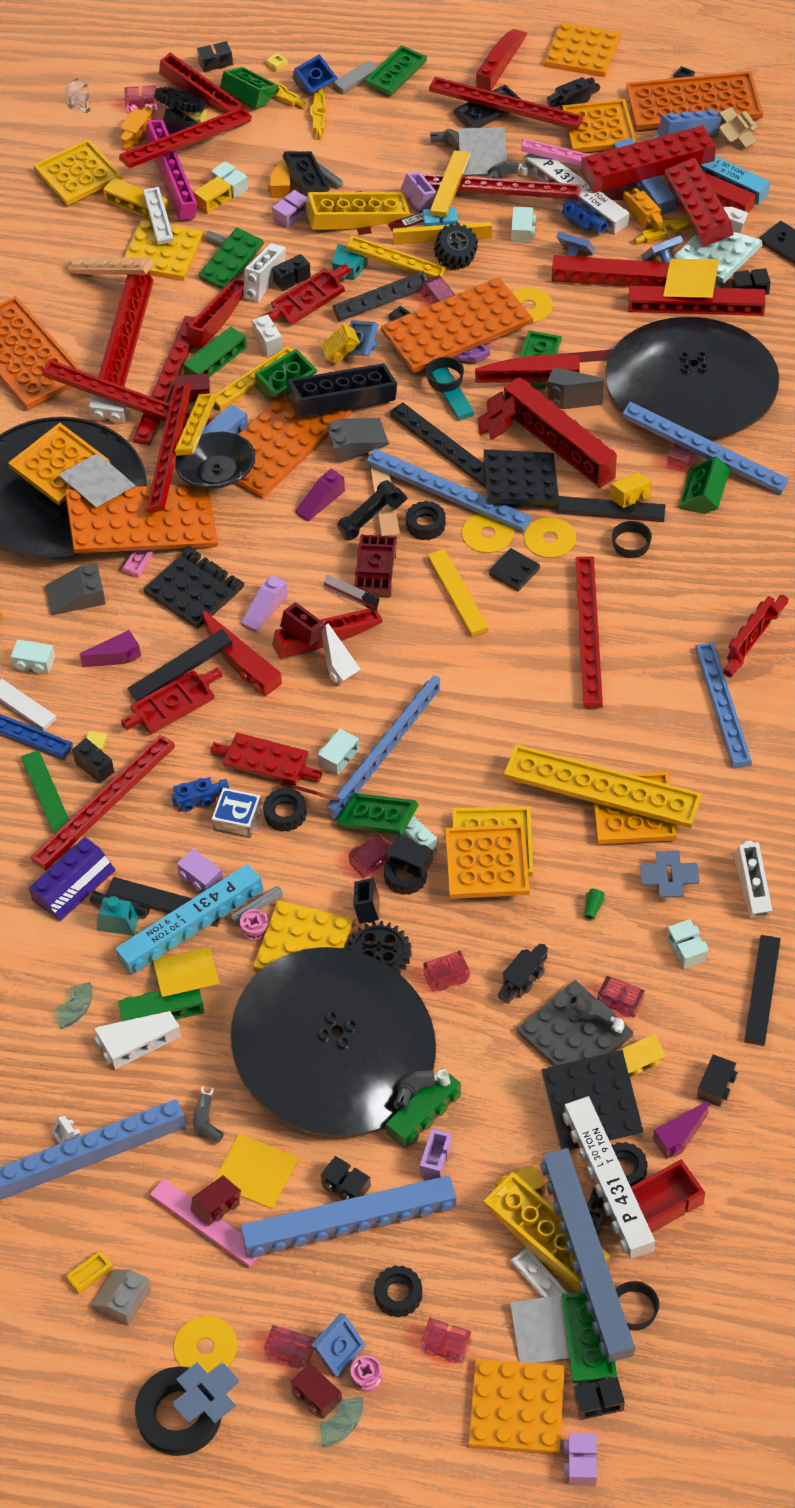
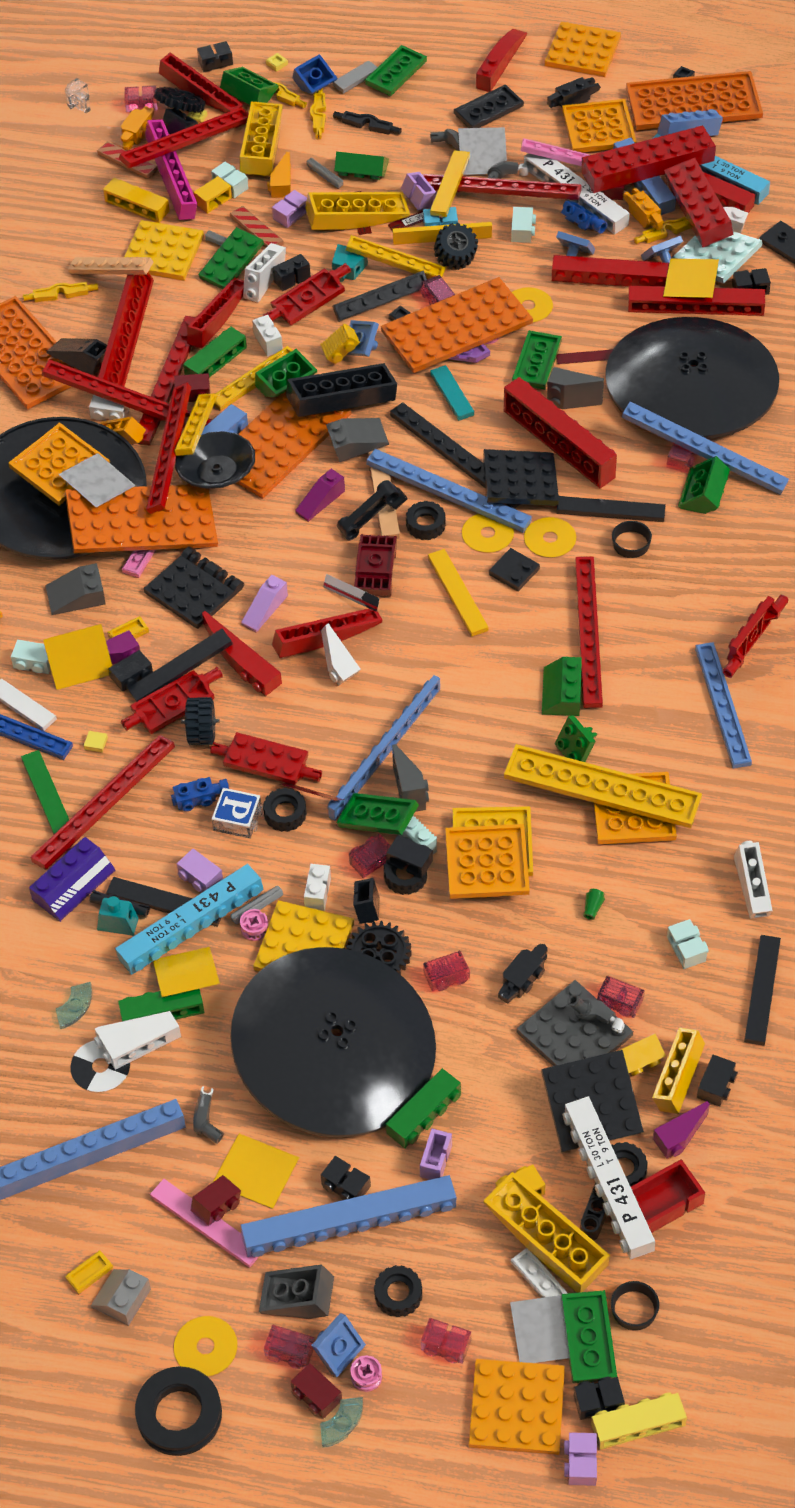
(51, 292): none -> yellow piece
(63, 1130): white tile -> none
(77, 171): yellow plate -> none
(78, 656): none -> yellow sticker
(80, 353): none -> black slope
(89, 1079): none -> sticker
(92, 761): black piece -> none
(111, 152): none -> nougat tile
(127, 428): none -> light orange slope
(130, 670): none -> black brick
(135, 626): none -> yellow tile
(158, 215): white tile -> none
(200, 721): none -> black wheel
(214, 1384): sand blue piece -> none
(255, 226): none -> nougat tile
(261, 138): none -> yellow slope
(297, 1292): none -> dark grey slope
(301, 624): dark red brick -> none
(305, 171): black plate -> none
(315, 891): none -> white piece
(340, 747): light aqua piece -> none
(360, 120): none -> black piece
(360, 165): none -> green slope
(409, 779): none -> dark grey slope
(417, 1080): dark grey arm -> none
(445, 362): black tyre -> none
(500, 413): red piece -> none
(506, 103): red plate -> none
(527, 368): red slope -> none
(562, 687): none -> green slope
(575, 740): none -> green plate
(587, 1255): sand blue brick -> none
(630, 489): yellow piece -> none
(638, 1420): none -> light yellow brick
(678, 1070): none -> yellow brick
(680, 874): sand blue piece -> none
(738, 127): tan piece -> none

